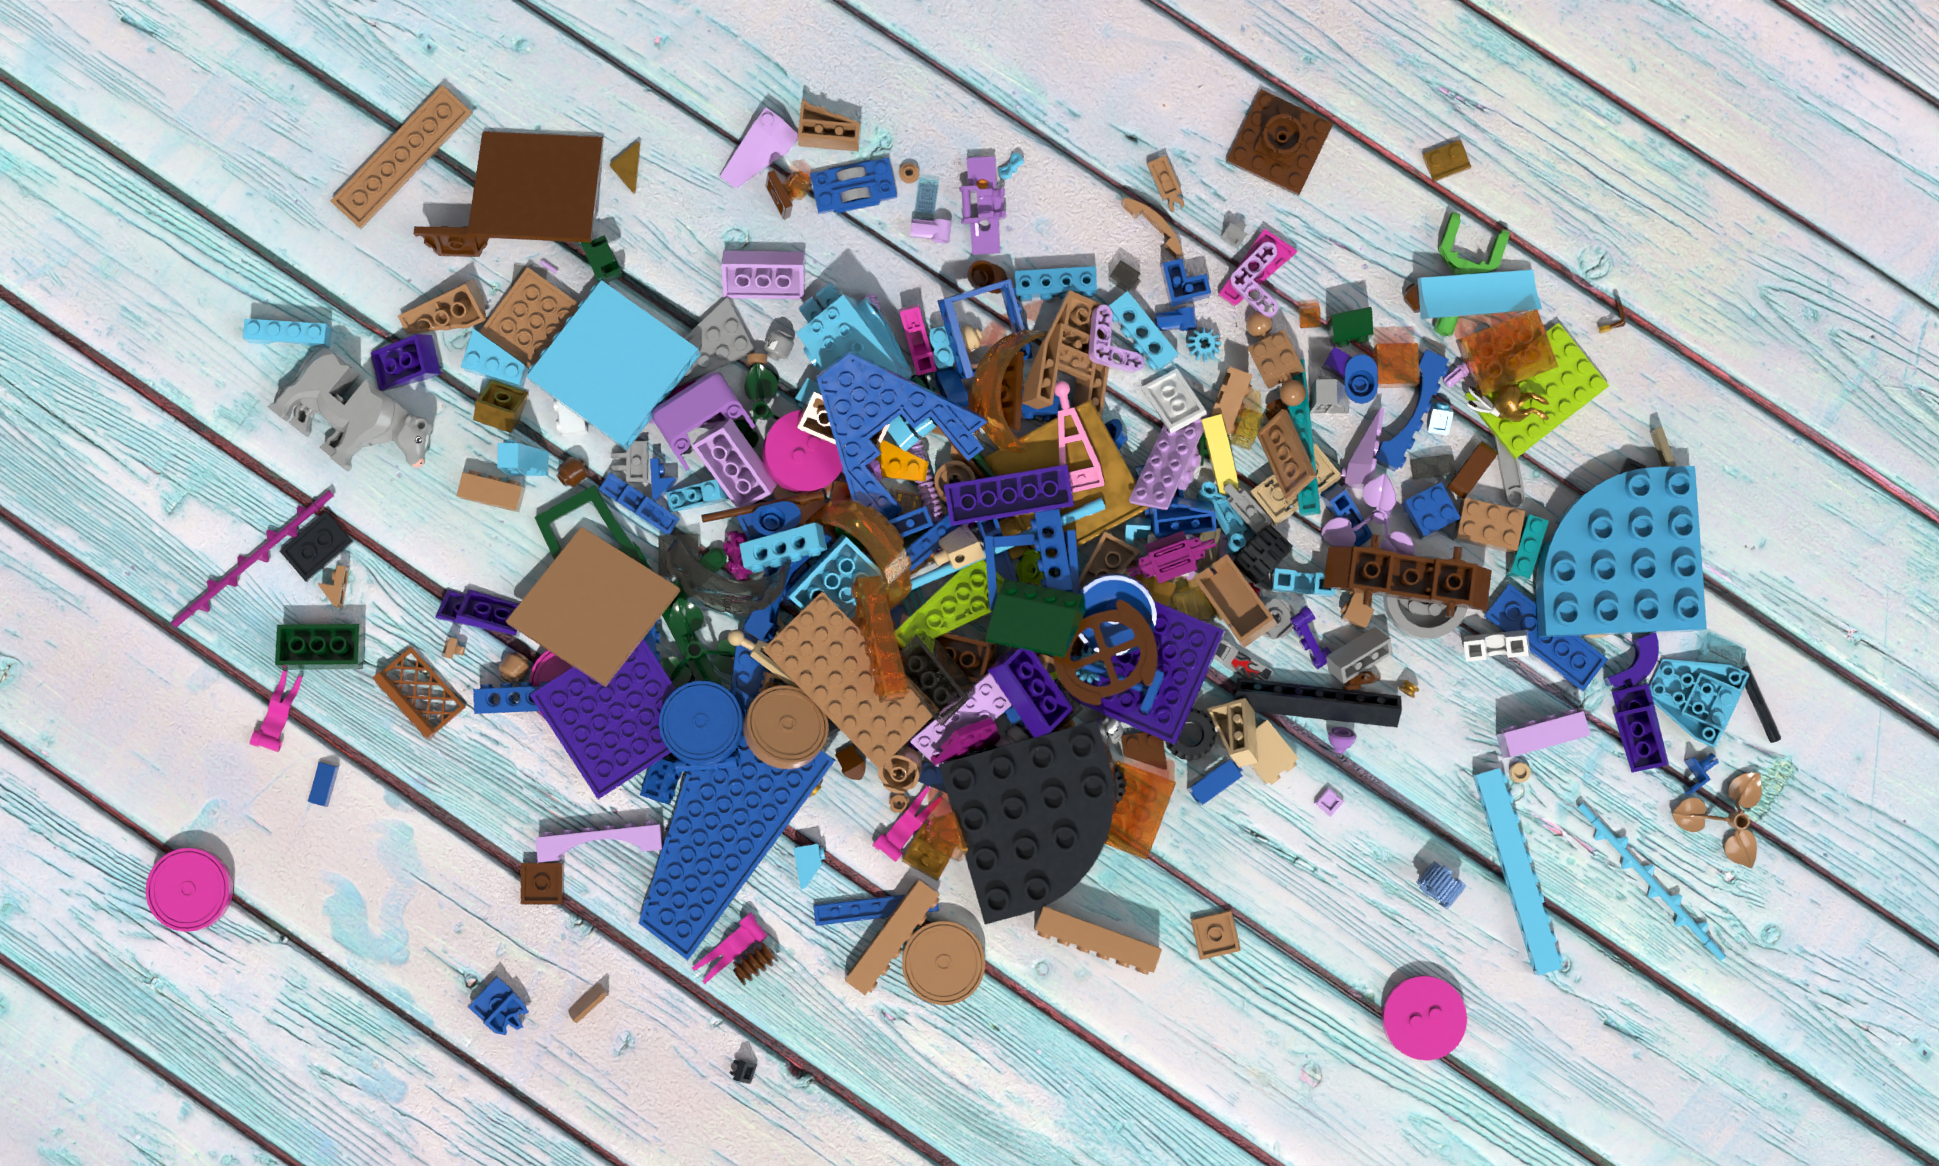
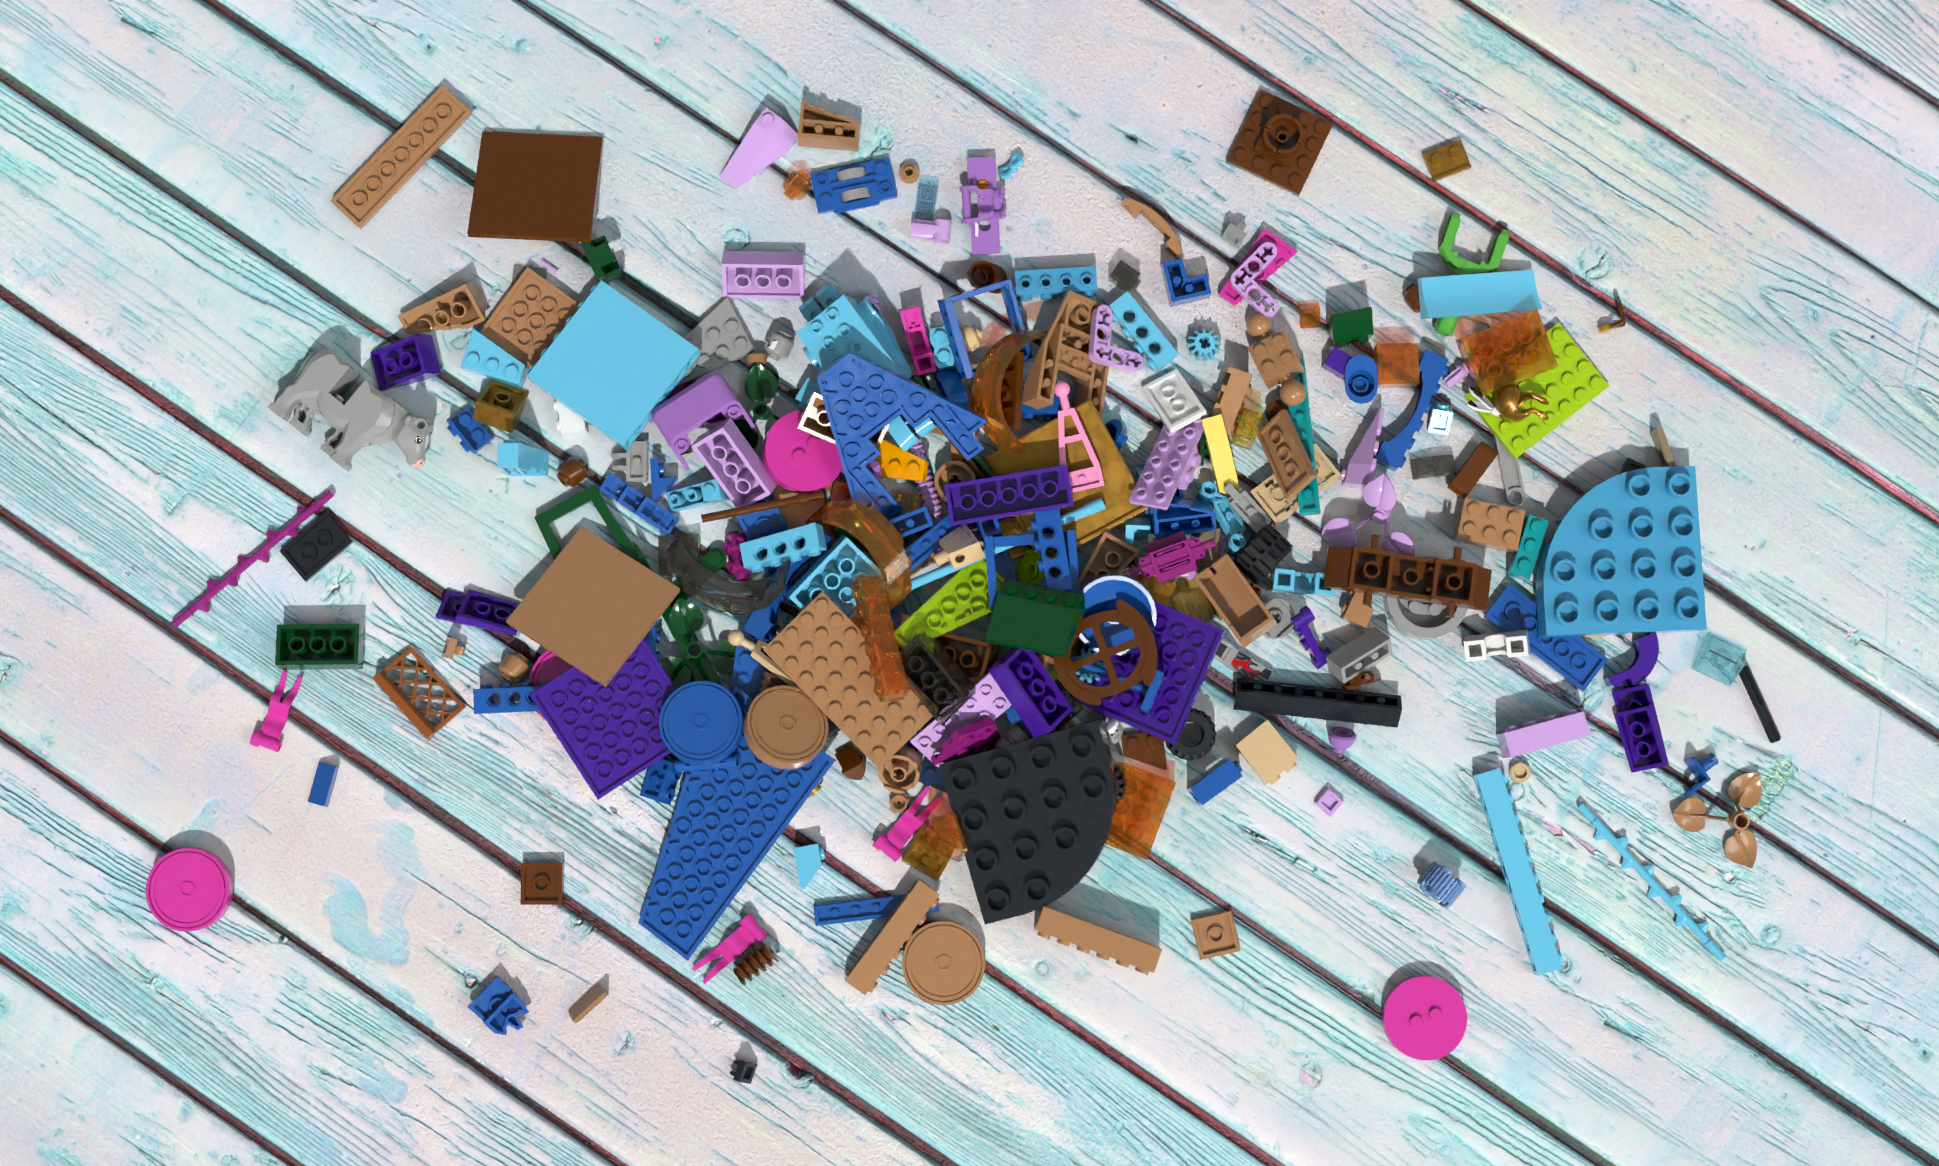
(274, 331): medium azure arch -> none
(337, 592): medium nougat slope -> none
(451, 241): reddish brown wing -> none
(471, 432): none -> blue bracket
(491, 491): medium nougat brick -> none
(553, 847): lavender arch -> none
(627, 166): pearl gold tile -> none
(776, 518): blue piece -> none
(779, 195): reddish brown plate -> none
(1165, 181): medium nougat plate -> none
(1182, 319): blue piece -> none
(1237, 730): tan wedge -> none
(1328, 397): light grey wedge -> none
(1341, 505): blue slope -> none
(1408, 688): pearl gold bush -> none
(1431, 510): blue brick -> none
(1698, 696): medium azure wedge -> none

